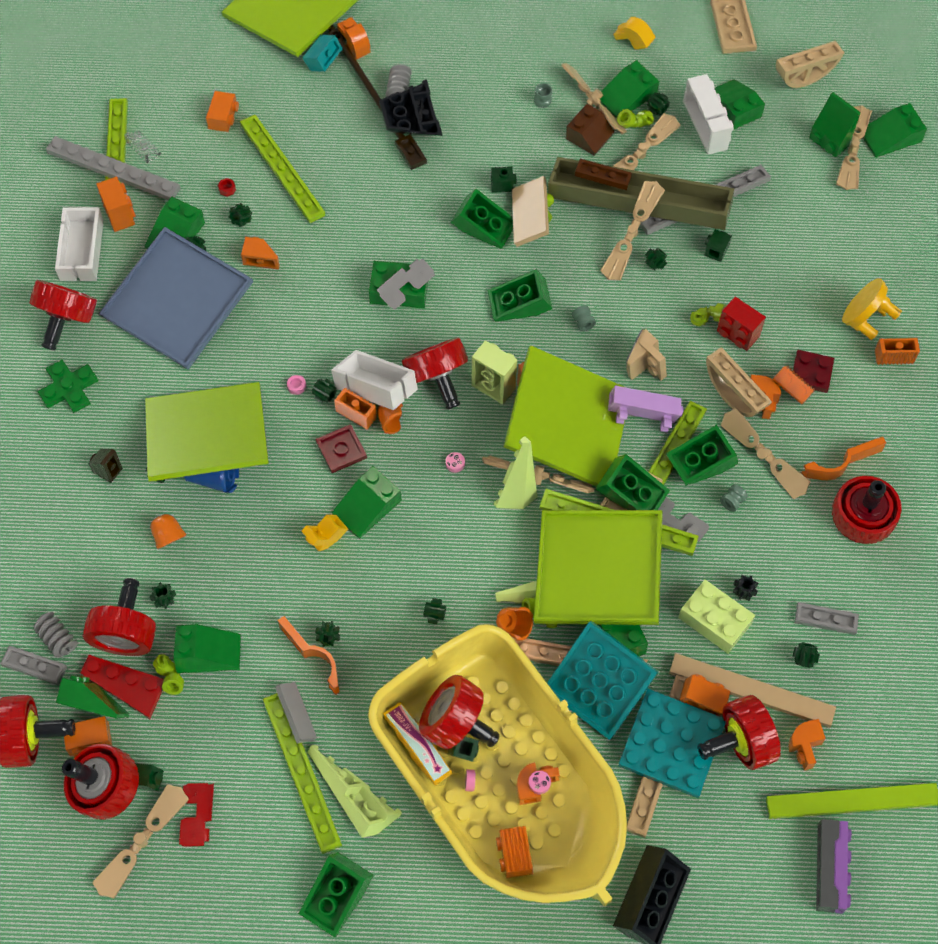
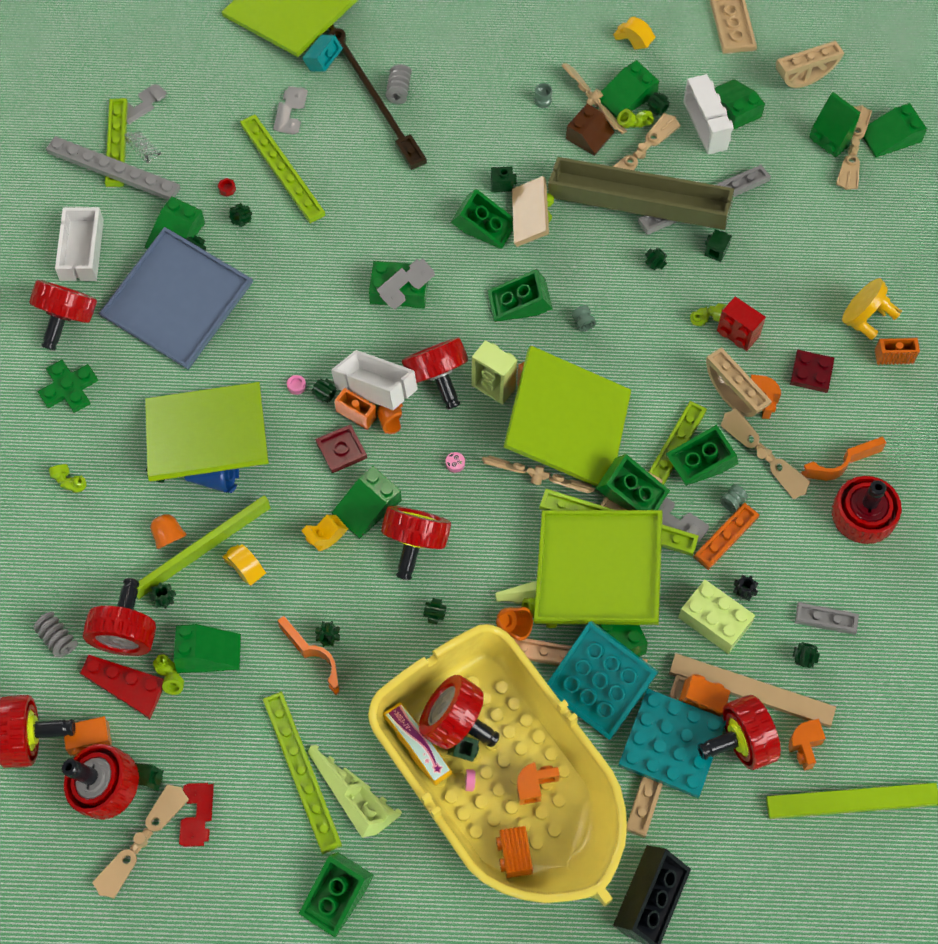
(33, 665): light grey tile -> none
(60, 472): none -> lime arm
(88, 696): green slope -> none
(105, 464): dark brown slope -> none
(116, 203): orange brick -> none
(148, 96): none -> light grey piece
(203, 545): none -> lime tile
(222, 111): orange brick -> none
(244, 563): none -> yellow brick
(258, 254): orange slope -> none
(294, 98): none -> light grey piece
(296, 712): light grey tile -> none
(355, 36): orange brick -> none
(411, 112): black wedge -> none
(415, 530): none -> red wheel
(519, 480): yellowish green wedge -> none
(539, 782): bright pink tile -> none
(603, 174): reddish brown plate -> none
(618, 259): tan piece -> none
(646, 355): tan piece -> none
(646, 405): lavender brick -> none
(726, 536): none -> orange tile
(793, 384): orange brick -> none
(833, 866): piece -> none

